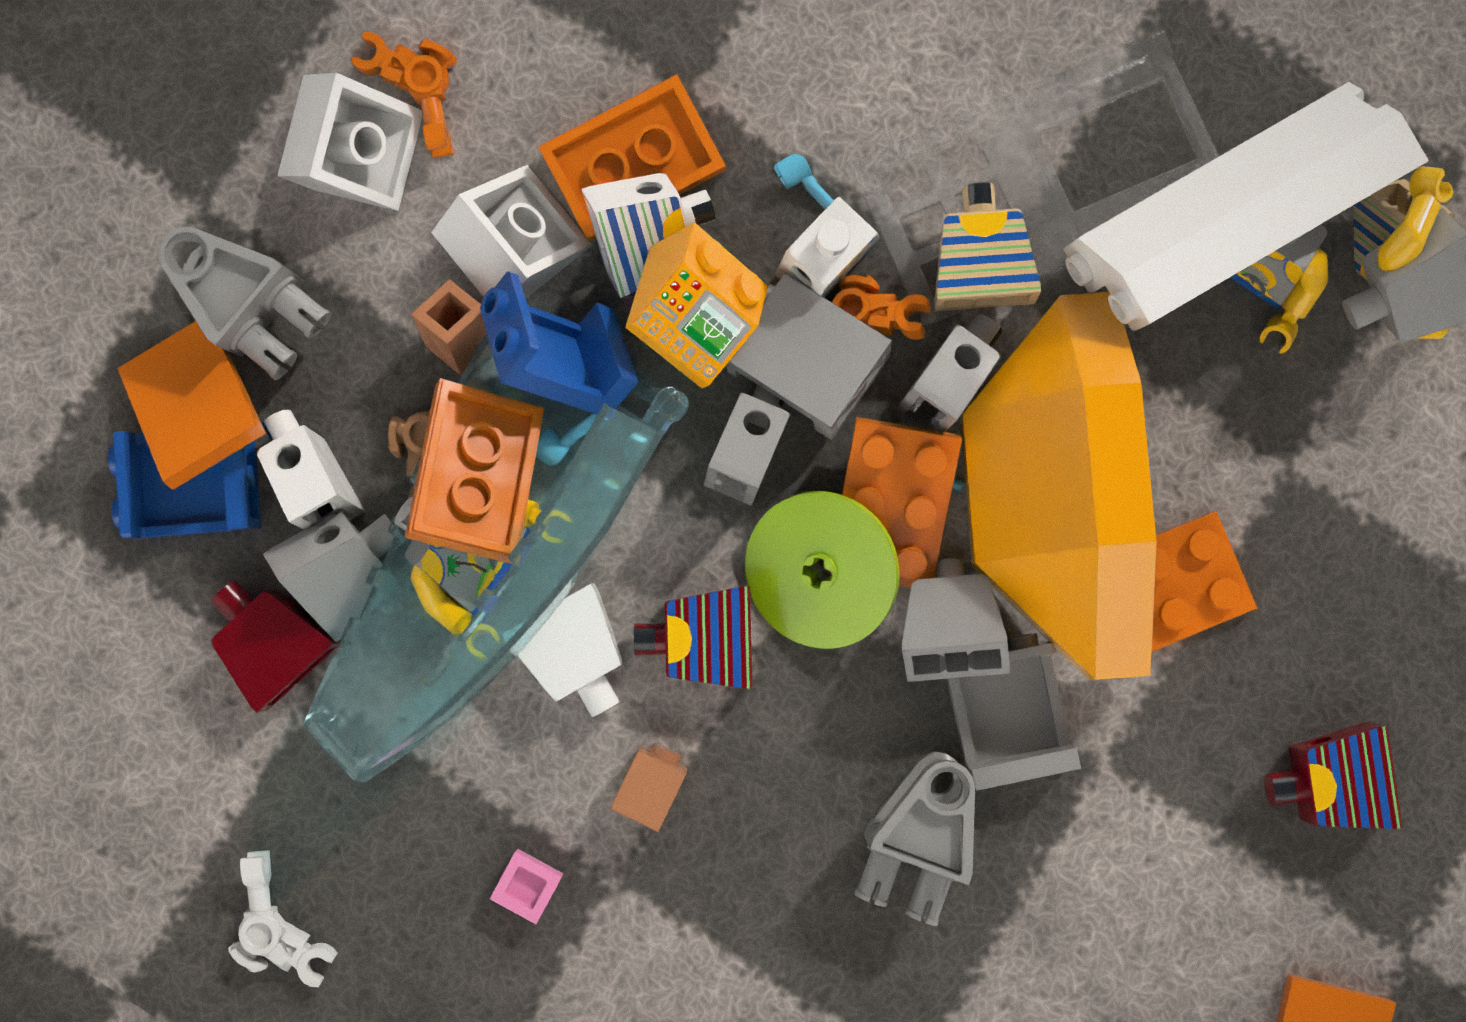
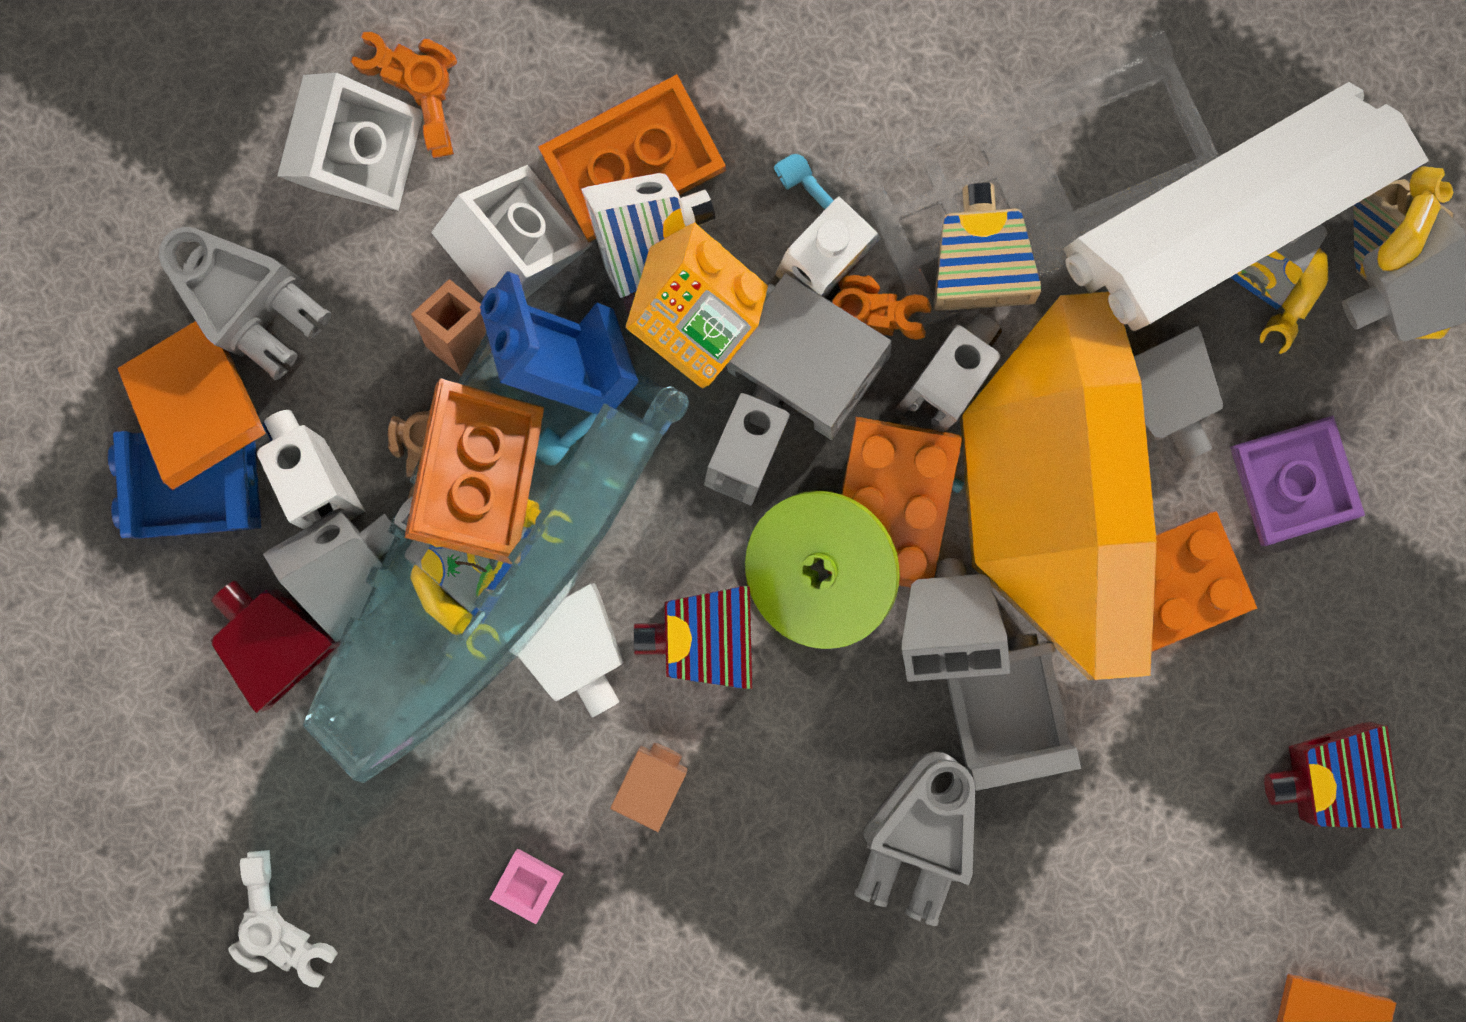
(1179, 392): none -> light grey torso
(1297, 481): none -> medium lavender tile

